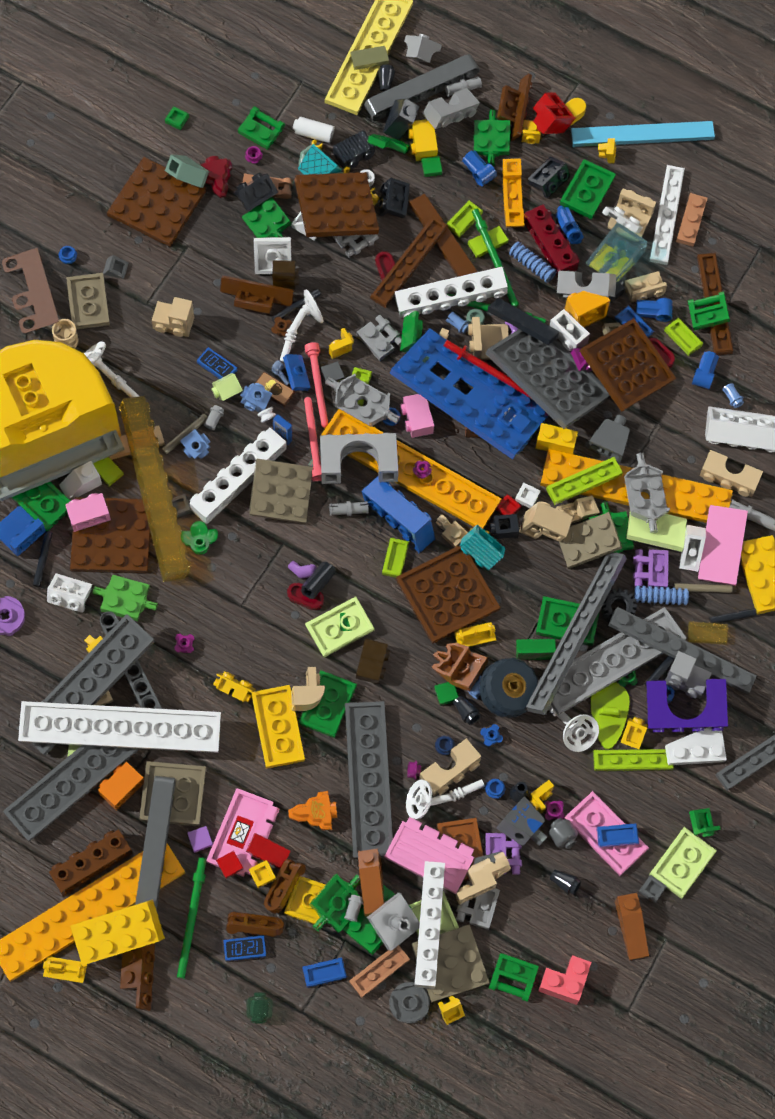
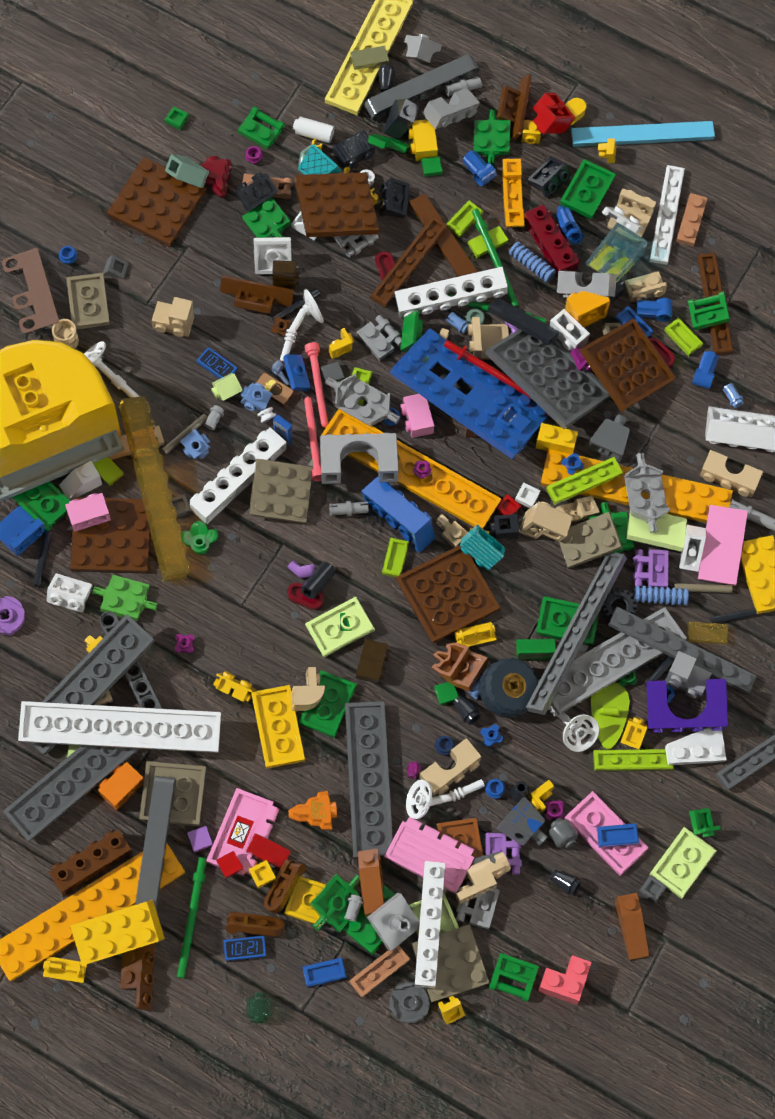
(574, 458): none -> blue plate

